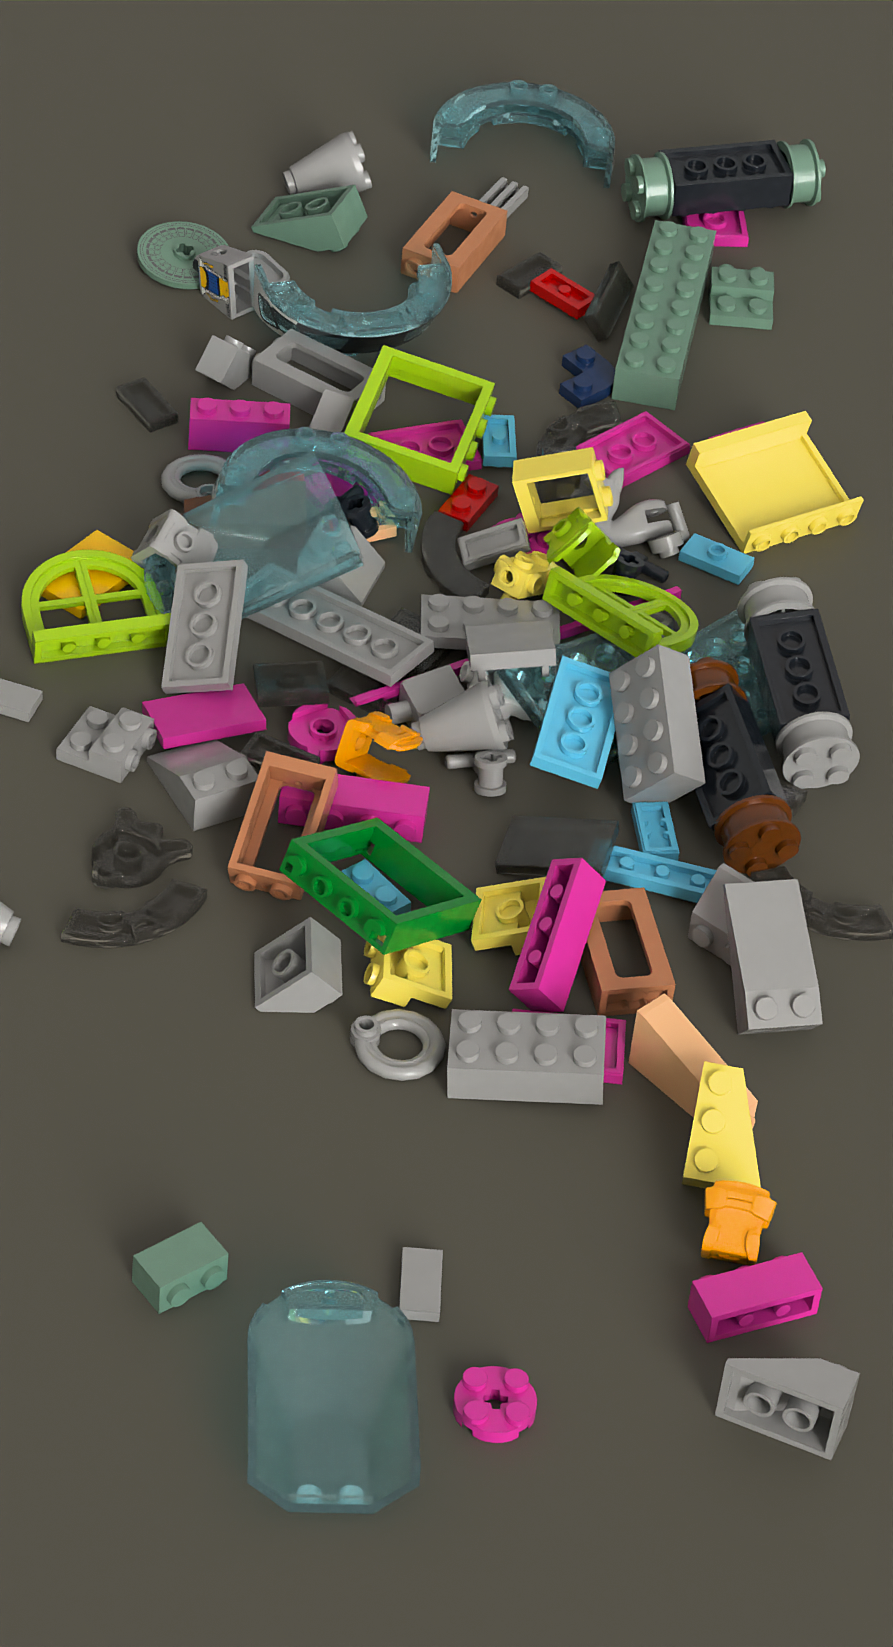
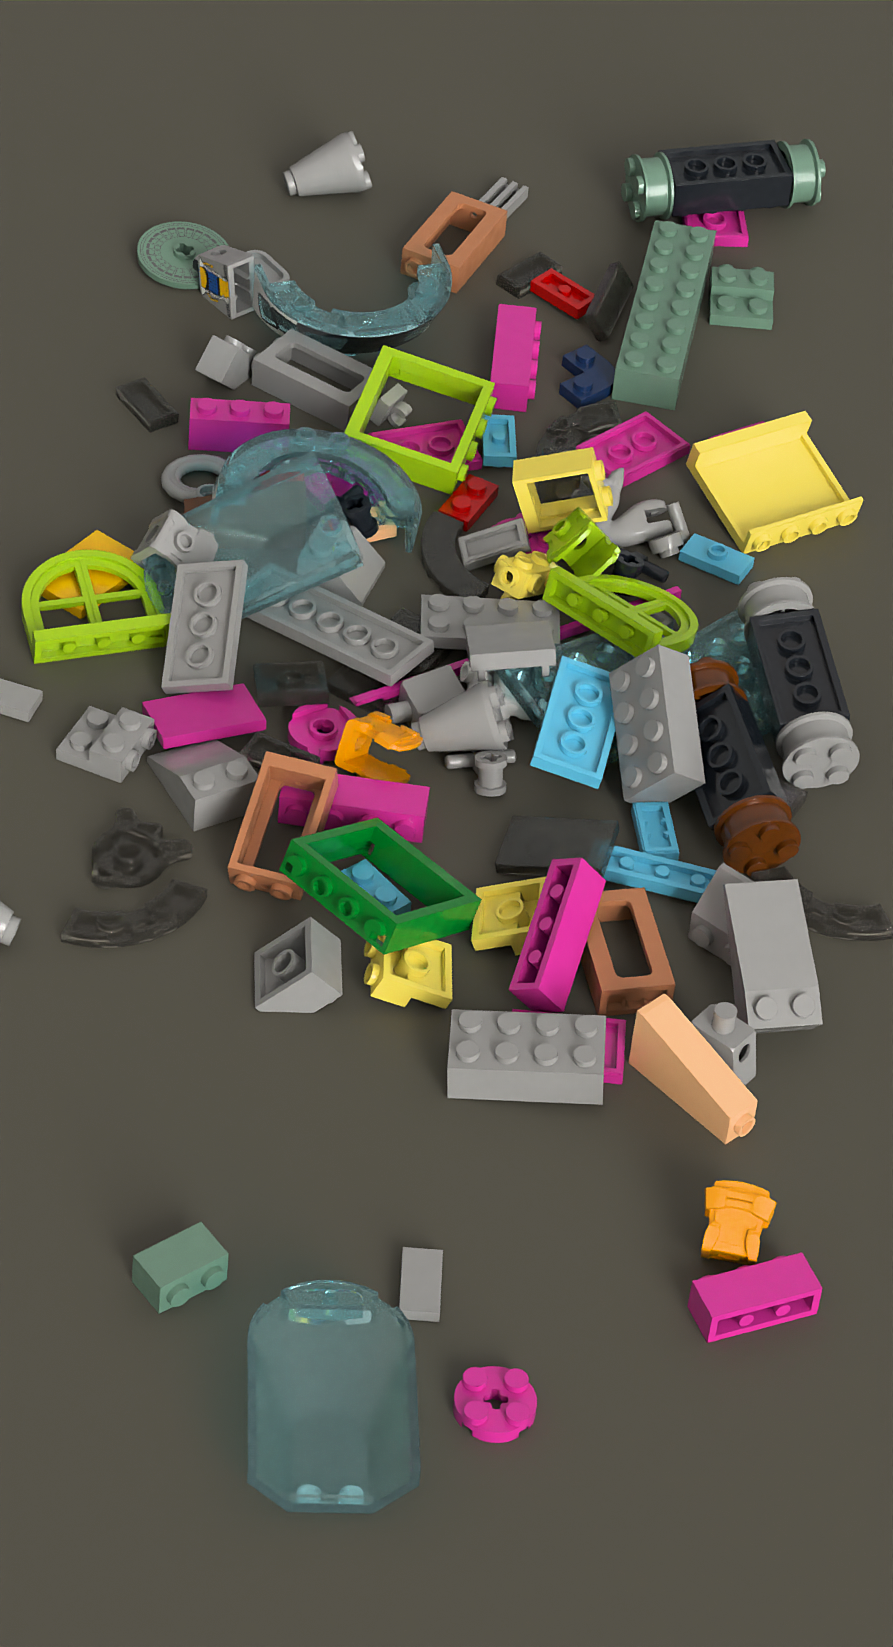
(314, 218): sand green slope -> none
(333, 412): light grey tile -> none
(368, 1030): light grey piece -> none
(392, 407): none -> light grey tile
(513, 355): none -> dark pink brick
(529, 104): clear light blue windscreen -> none
(721, 1131): light yellow wedge -> none
(729, 1038): none -> light grey torso
(789, 1400): light grey slope -> none

